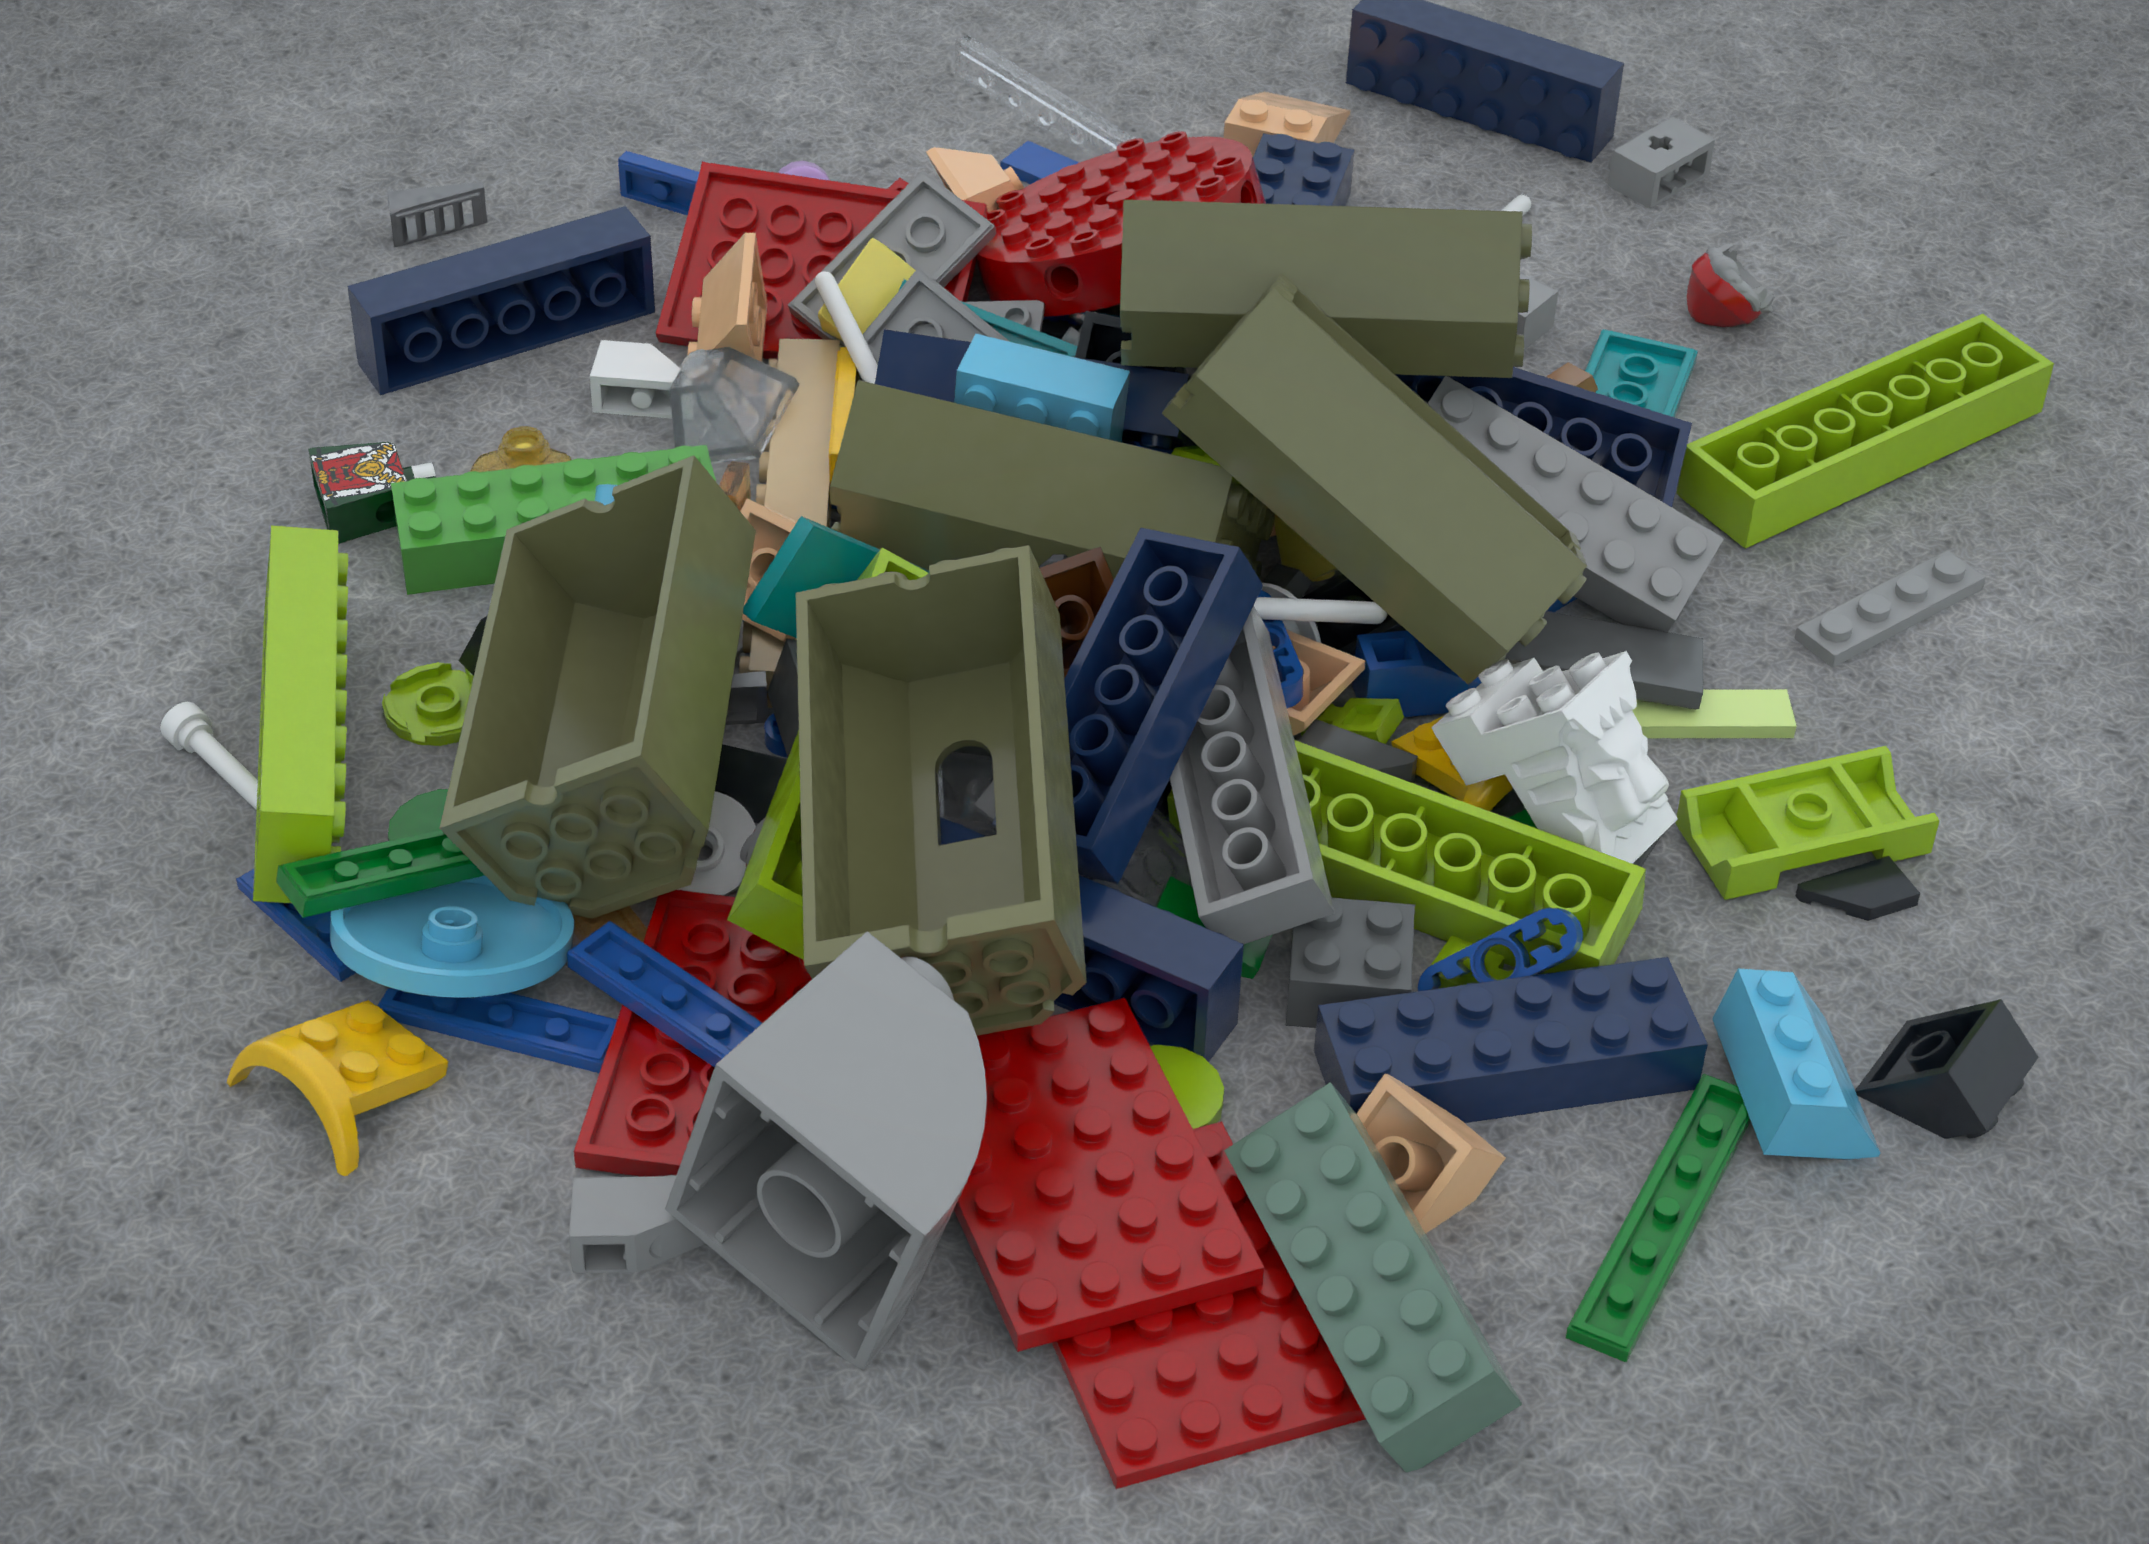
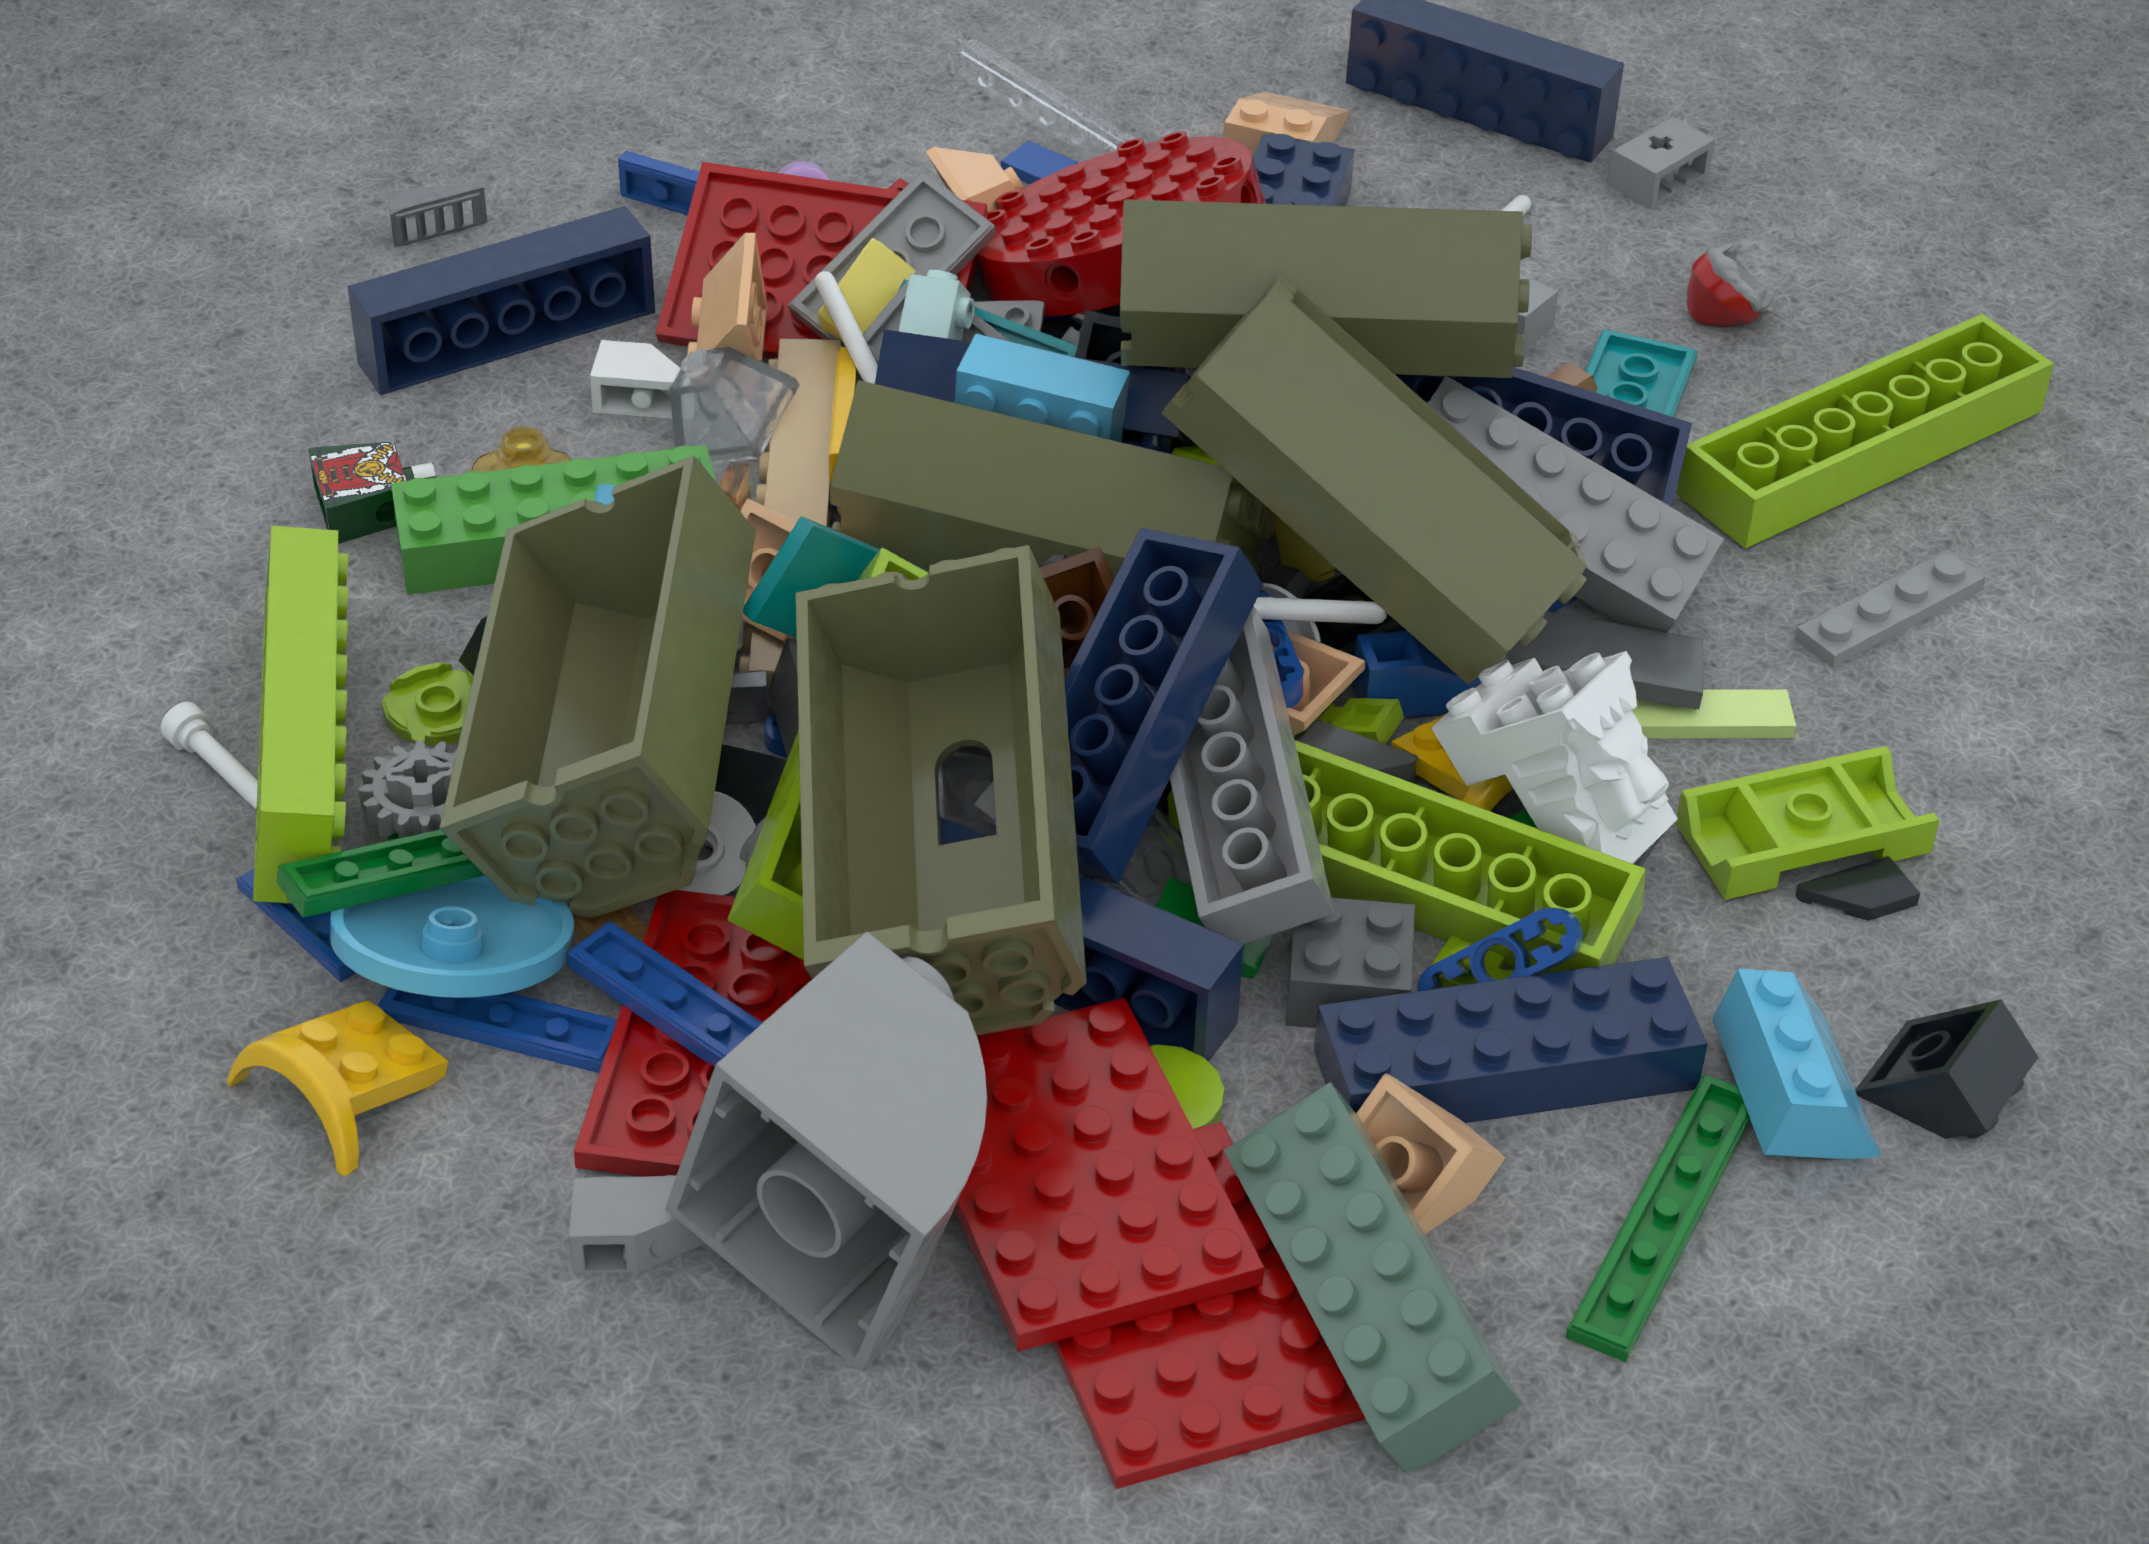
(407, 790): none -> light grey gear
(937, 306): none -> light aqua brick

